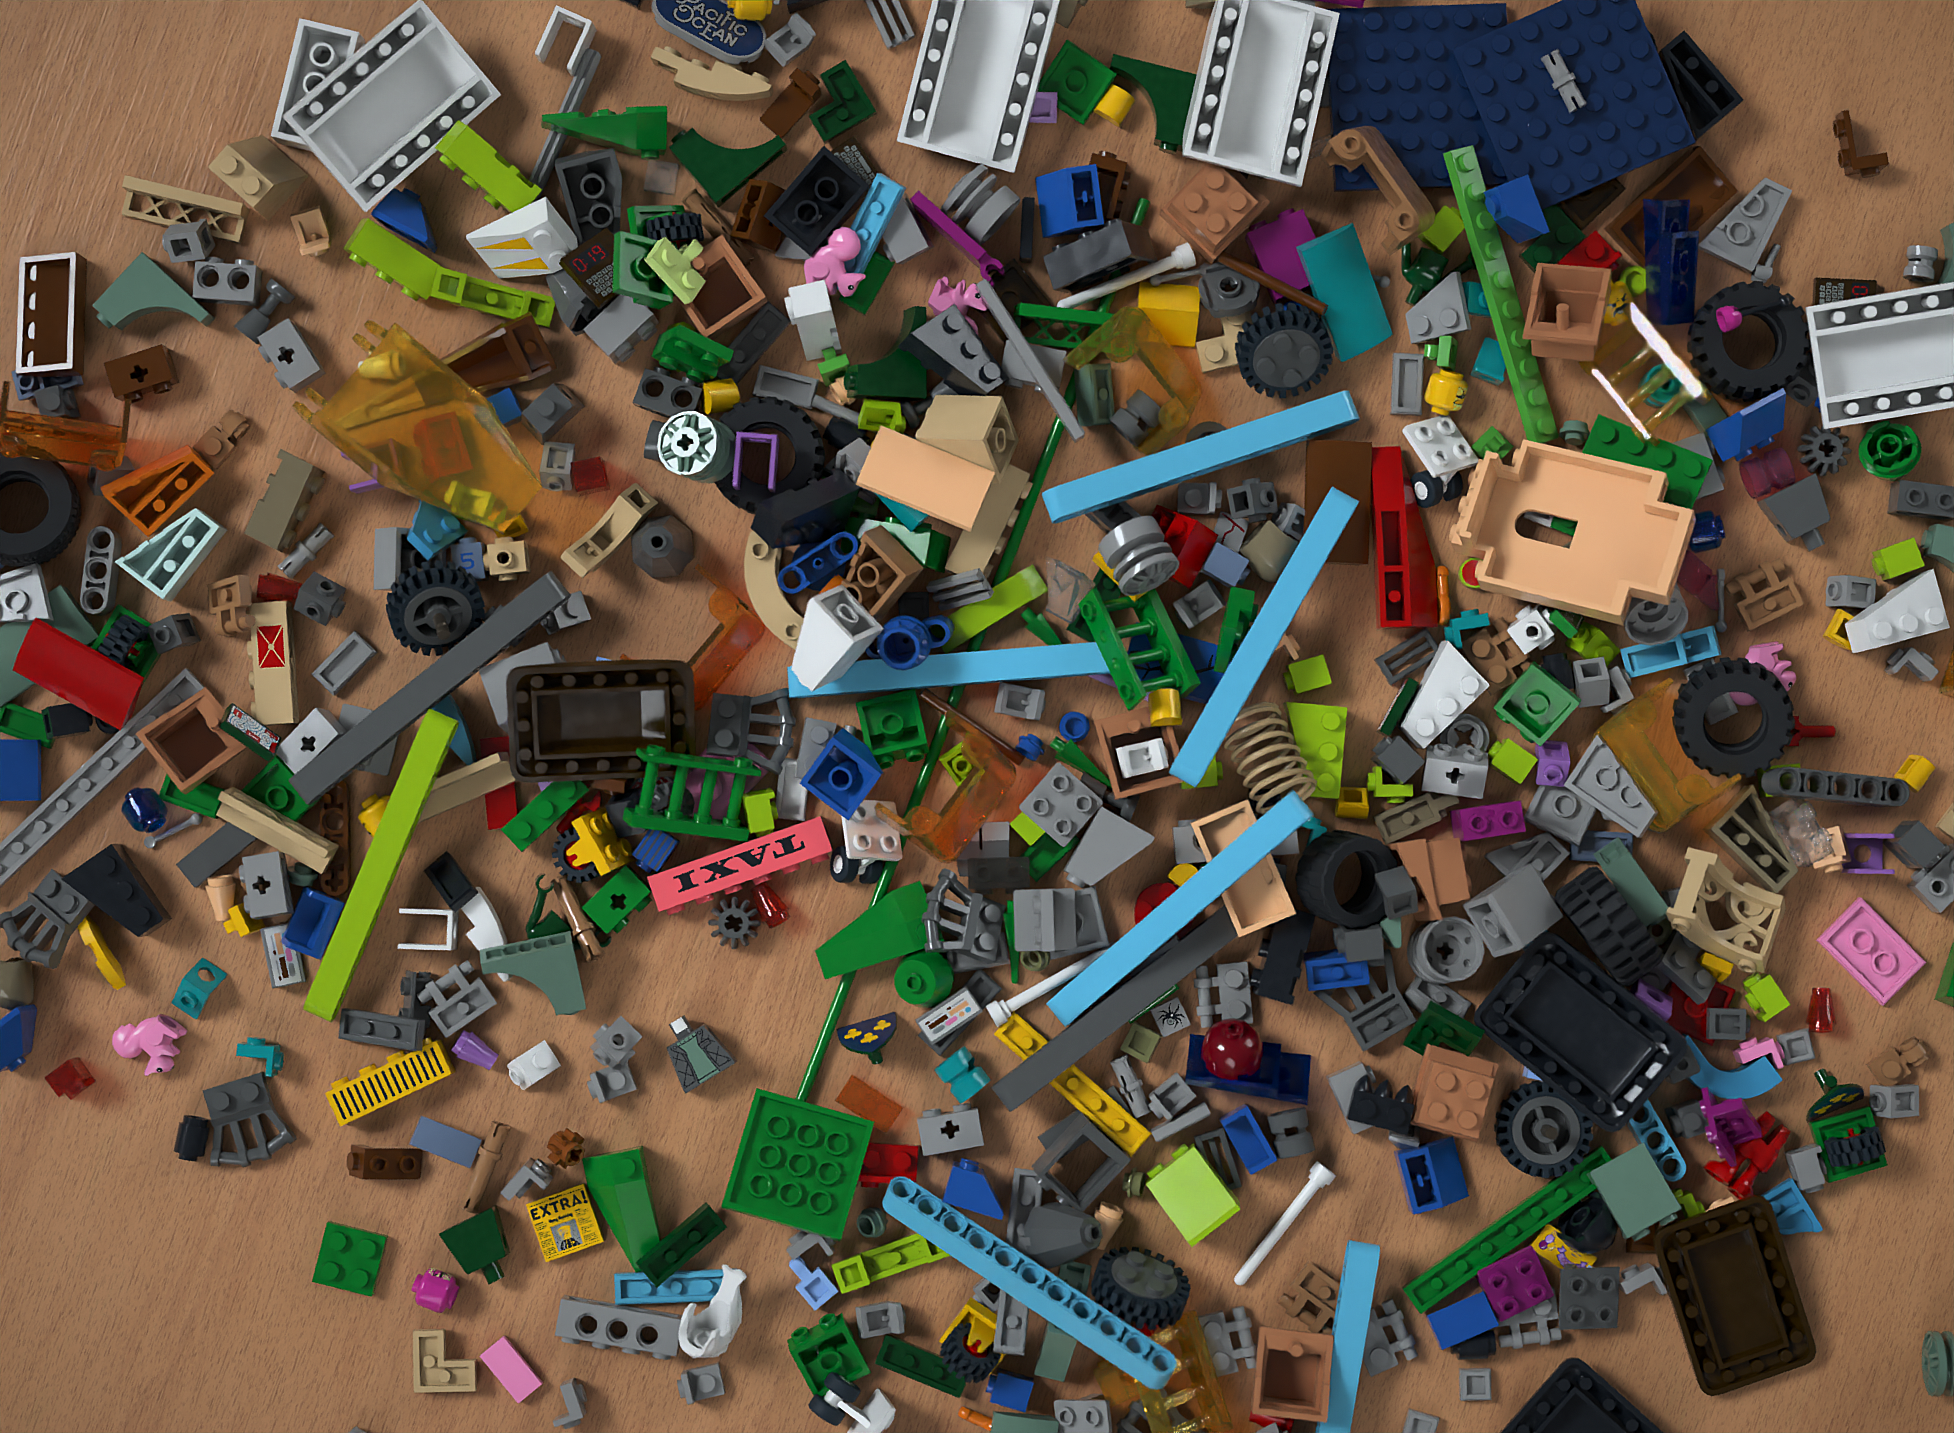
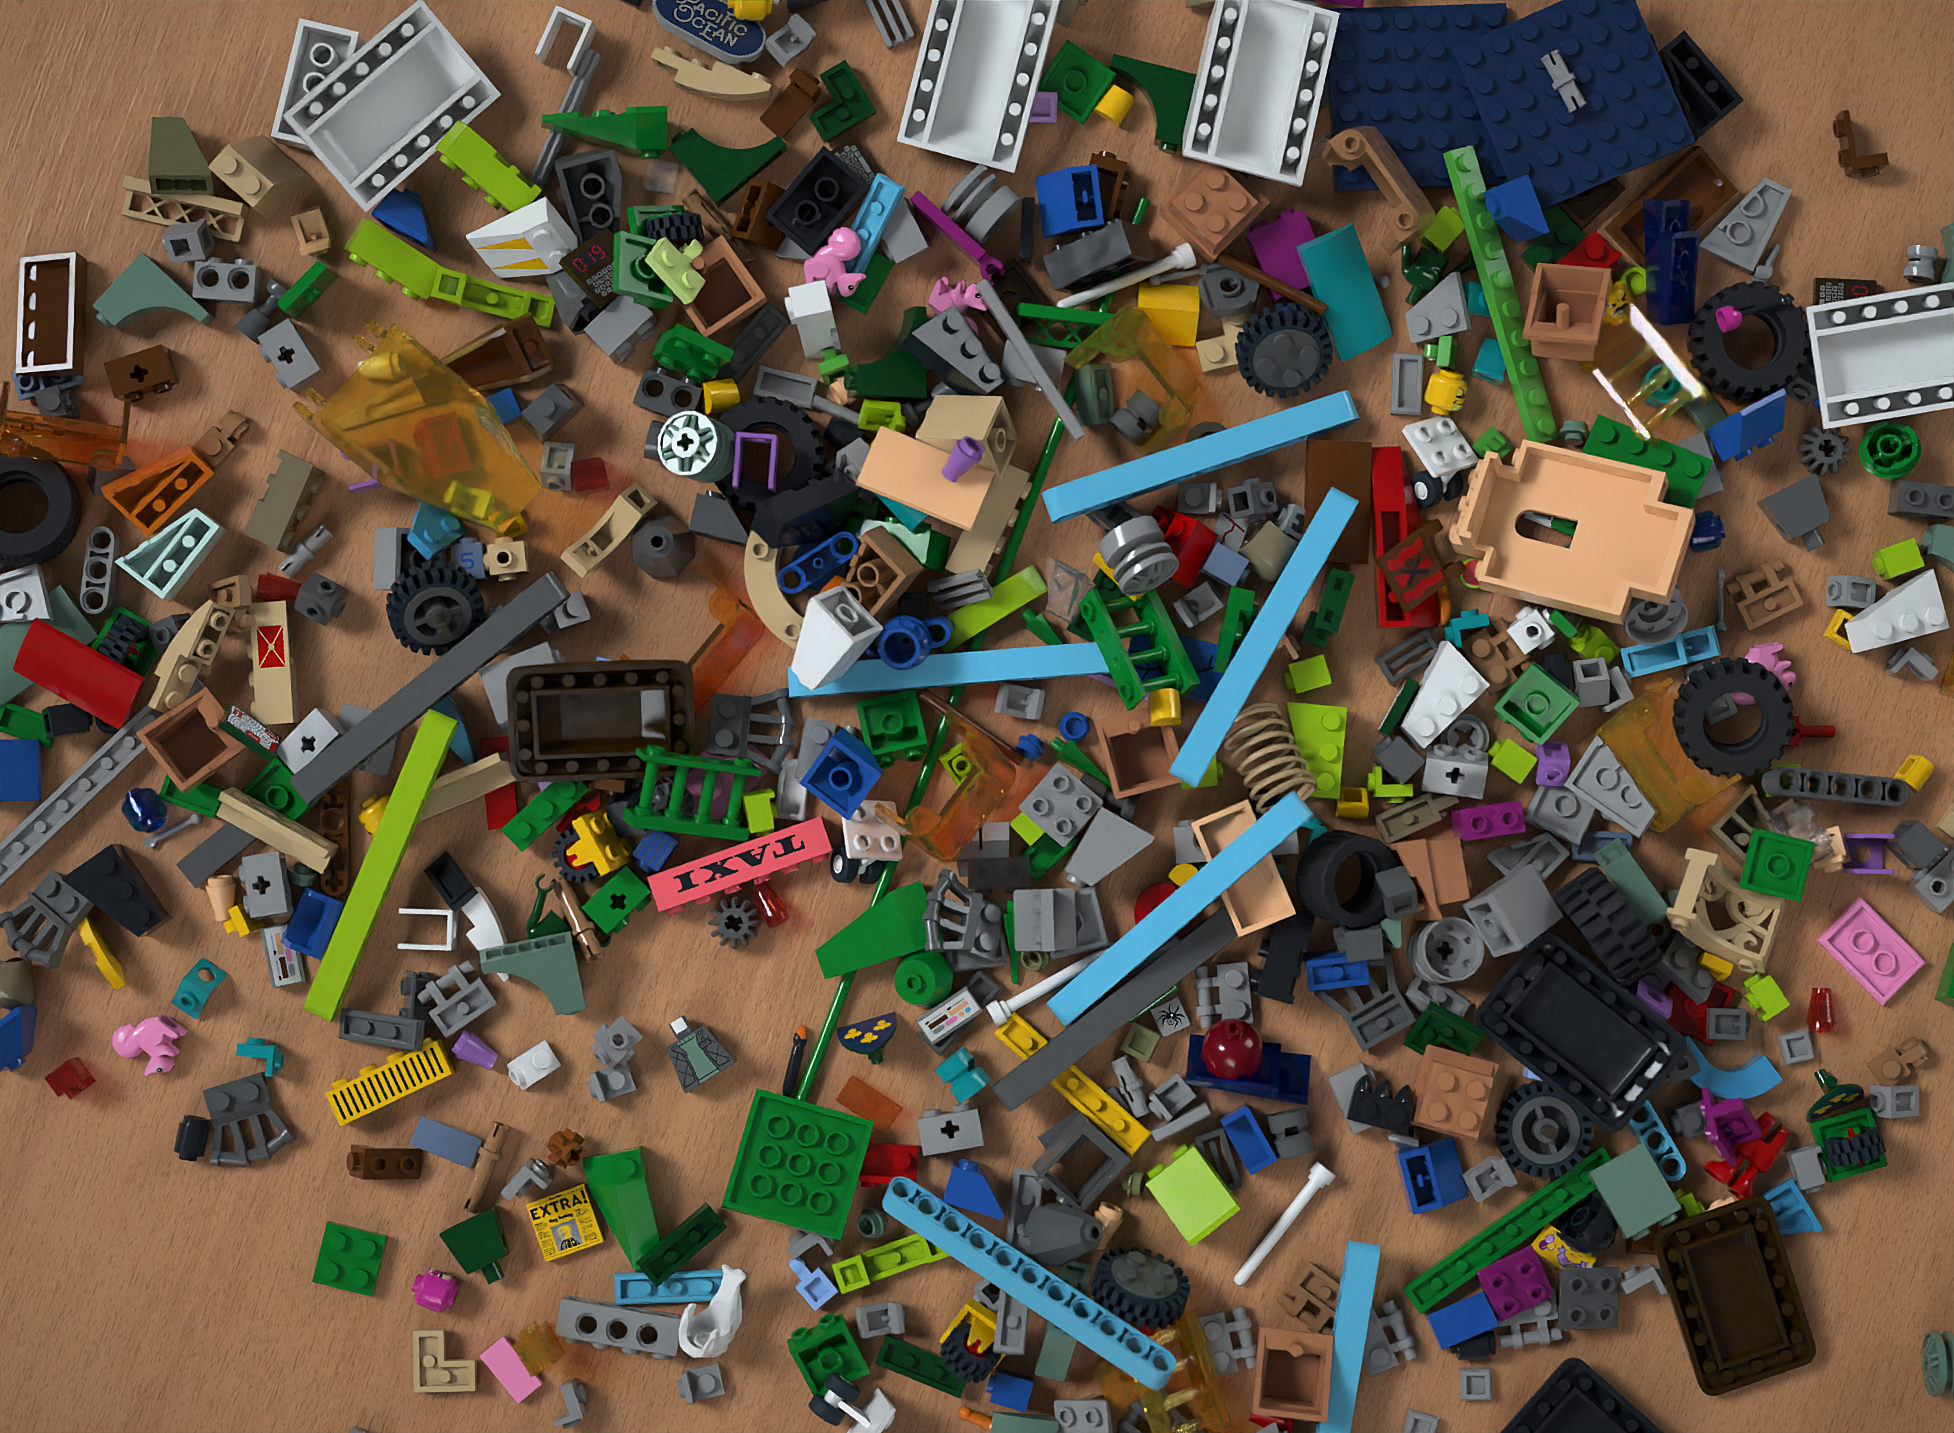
(176, 160): none -> olive slope
(190, 648): none -> tan slope
(307, 290): none -> green plate
(344, 663): light grey tile -> none
(538, 1347): none -> clear yellow brick
(717, 520): none -> dark grey slope
(799, 1042): none -> black piece
(963, 457): none -> medium lavender cone
(1142, 757): white bracket -> none
(1329, 608): none -> dark green piece
(1414, 568): none -> reddish brown flag
(1489, 1177): none -> light grey bracket
(1698, 580): clear pink slope -> none
(1753, 1048): bright pink bracket -> none
(1763, 474): clear pink wheel -> none
(1776, 864): none -> green plate

